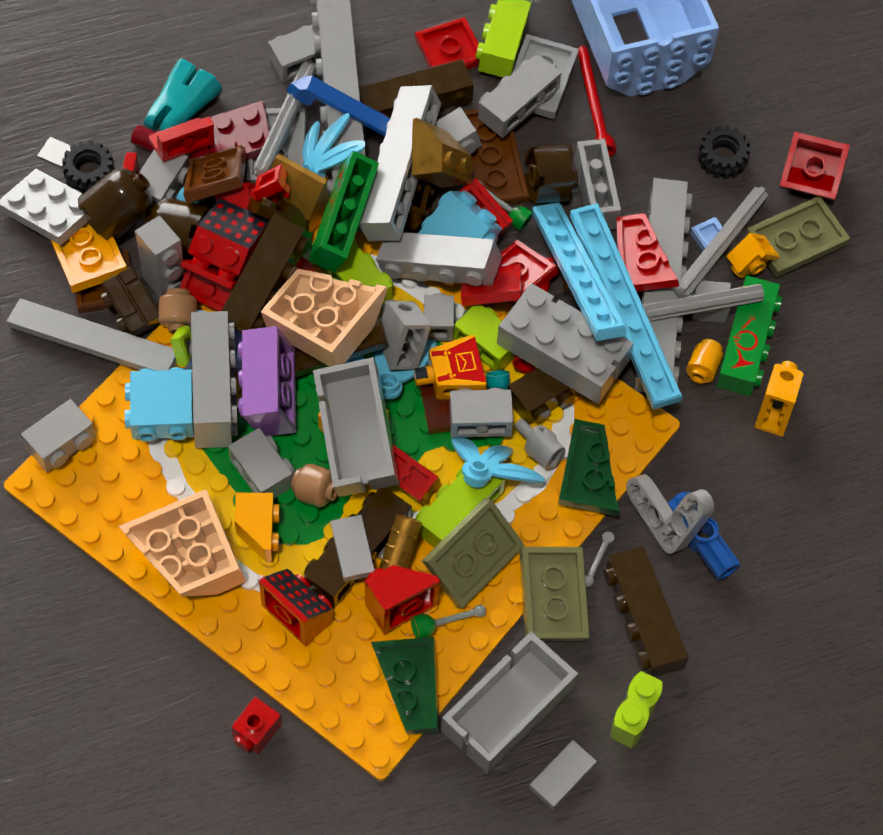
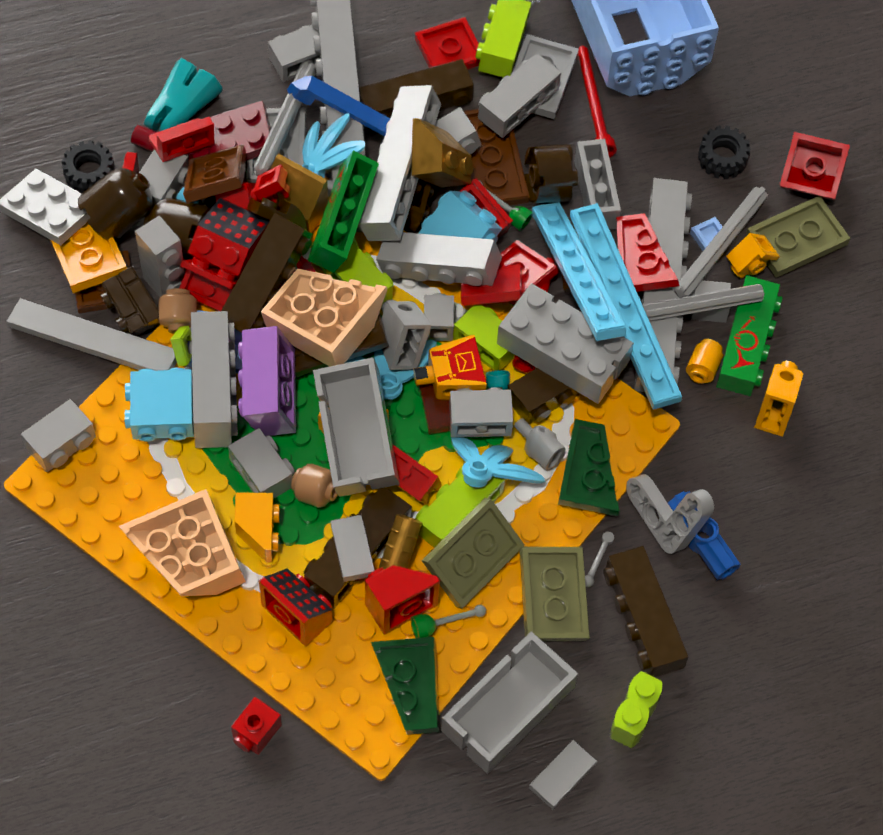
(54, 151): white sticker -> none

